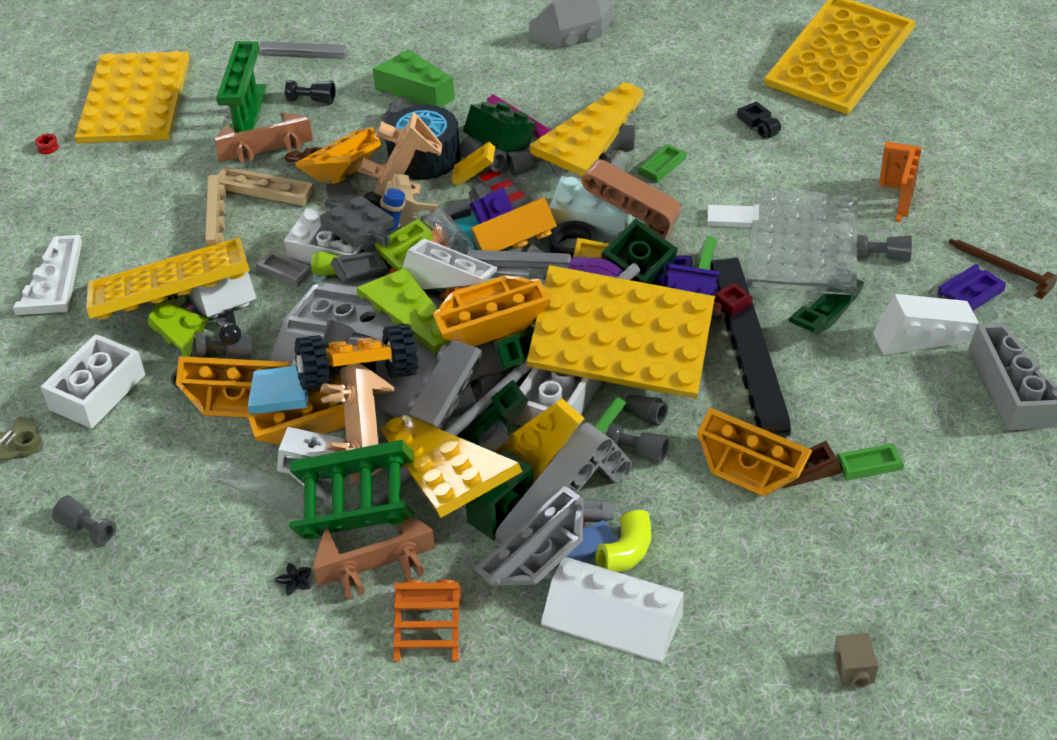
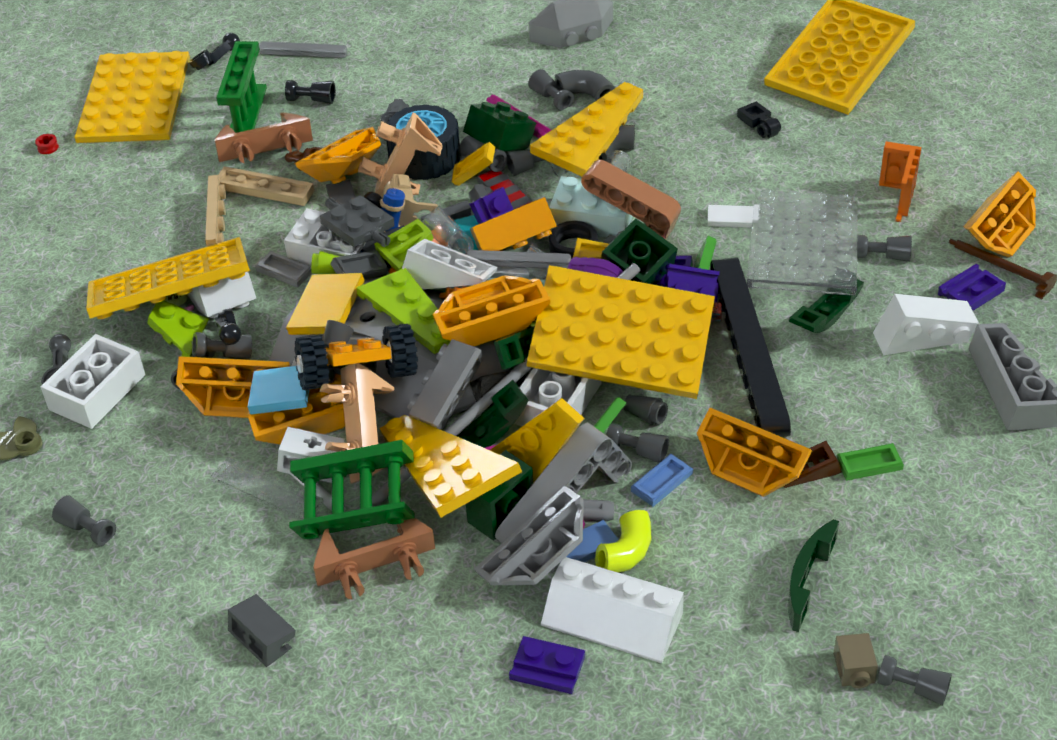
(53, 280): white wing -> none
(60, 346): none -> dark grey piece
(205, 58): none -> black piece
(260, 629): none -> dark grey hinge
(294, 578): black plant -> none
(323, 300): none -> yellow tile
(415, 79): bright green wedge -> none
(427, 596): orange plate -> none
(494, 436): dark grey tile -> none
(544, 85): none -> dark grey piece
(547, 665): none -> dark purple plate
(584, 82): none -> dark grey cylinder
(661, 480): none -> medium blue tile
(662, 163): bright green tile -> none
(733, 299): dark red tile -> none
(817, 546): none -> dark green slope
(928, 682): none -> dark grey piece
(1005, 217): none -> light orange wedge

